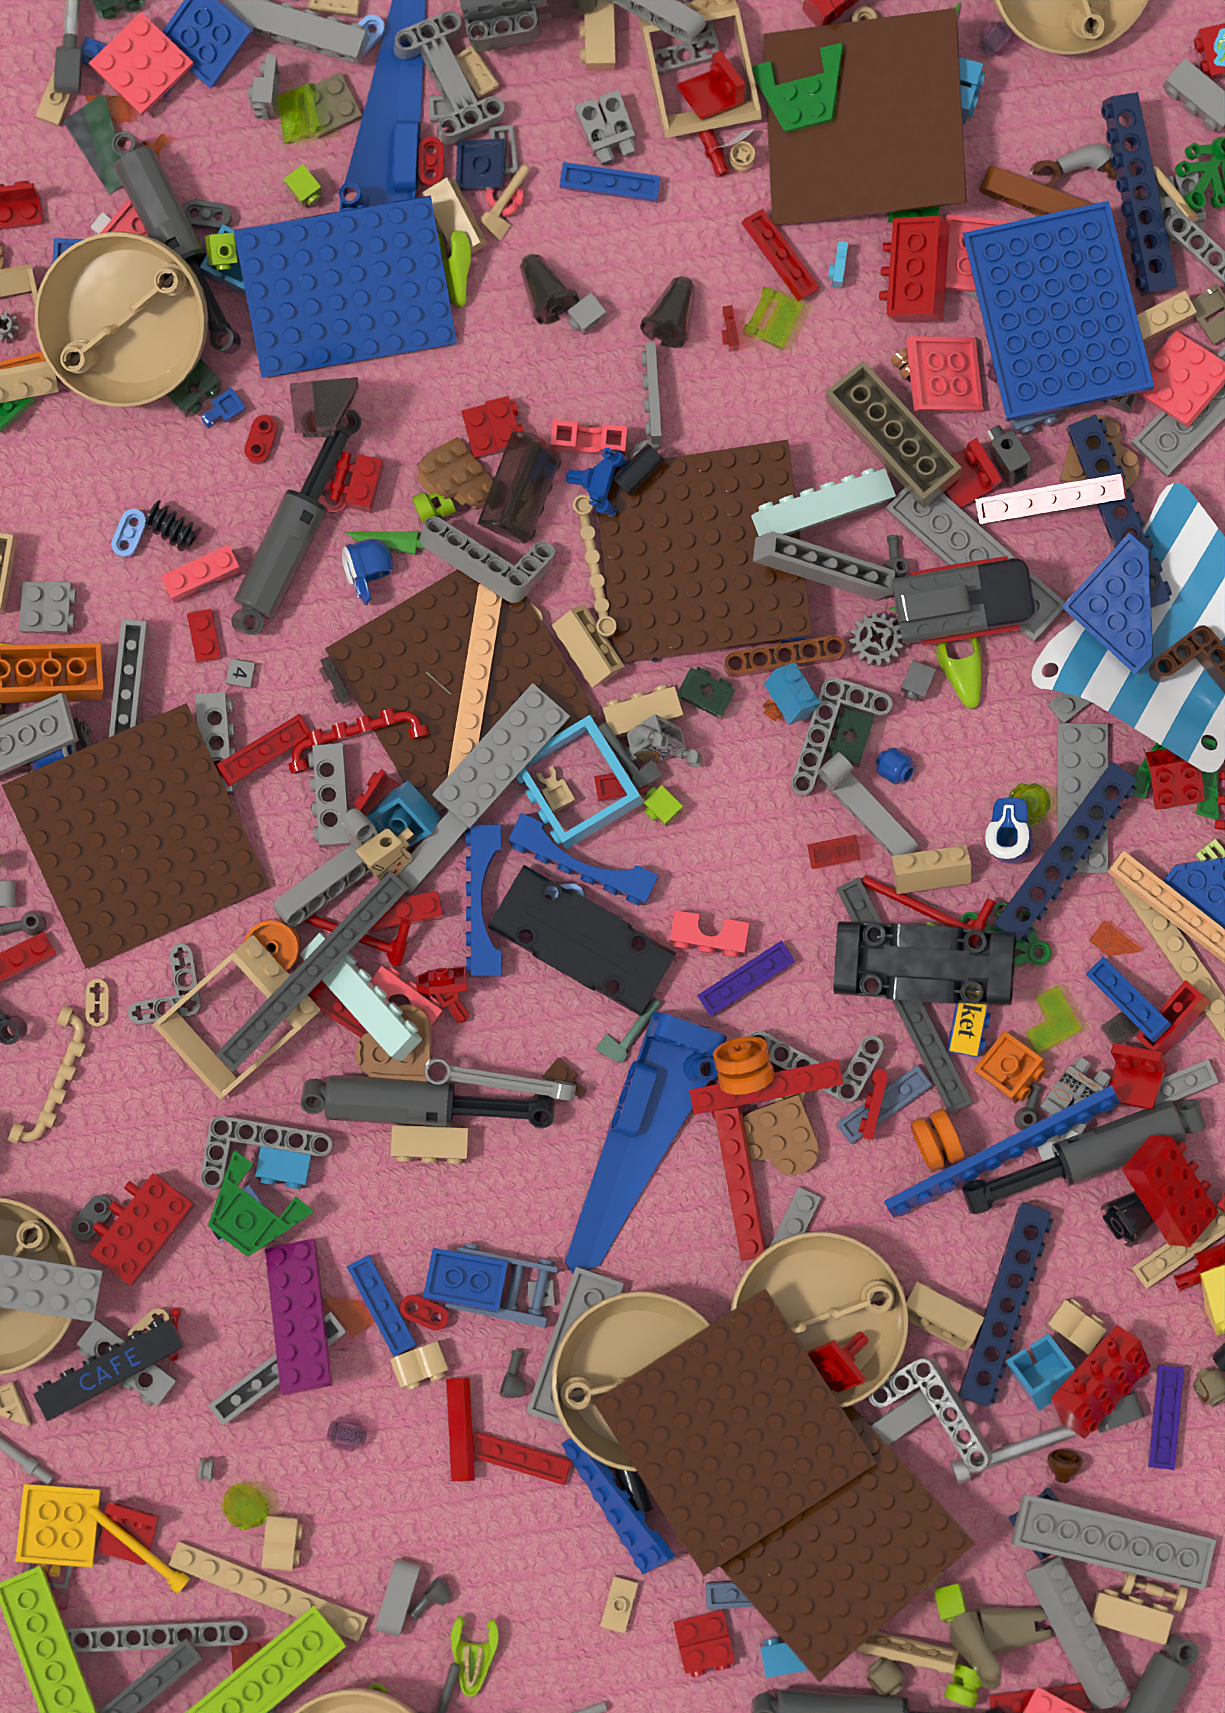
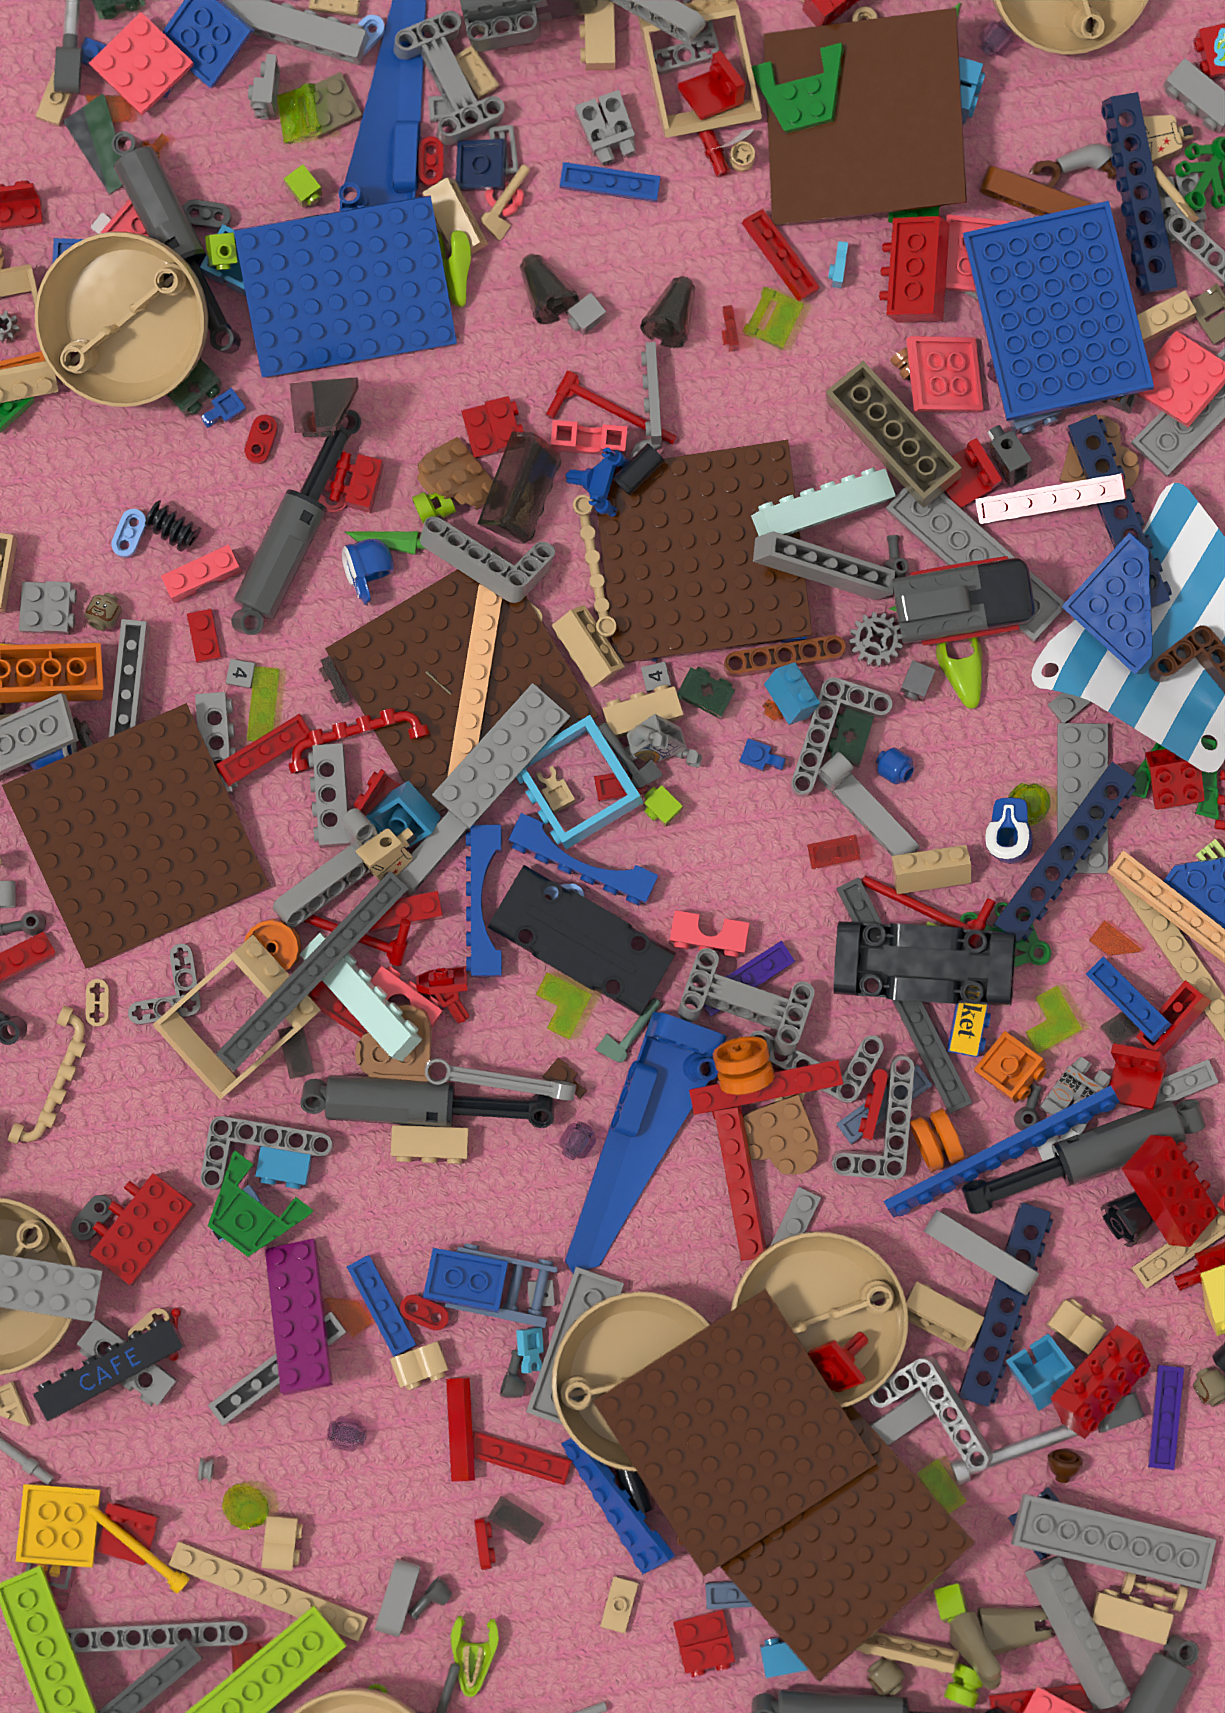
(103, 611): none -> dark tan head
(263, 702): none -> clear neon green tile
(297, 1054): none -> clear smoke plate
(486, 1554): none -> red plate
(515, 1520): none -> clear smoke plate
(529, 1346): none -> medium azure plate
(570, 385): none -> red bar
(570, 1003): none -> clear neon green plate
(577, 1140): none -> clear purple head
(655, 676): none -> light grey tile
(746, 1001): none -> light grey beam
(758, 755): none -> blue plate
(891, 1129): none -> light grey beam
(941, 1486): none -> clear neon green plate
(981, 1252): none -> light grey beam
(1165, 137): none -> tan torso

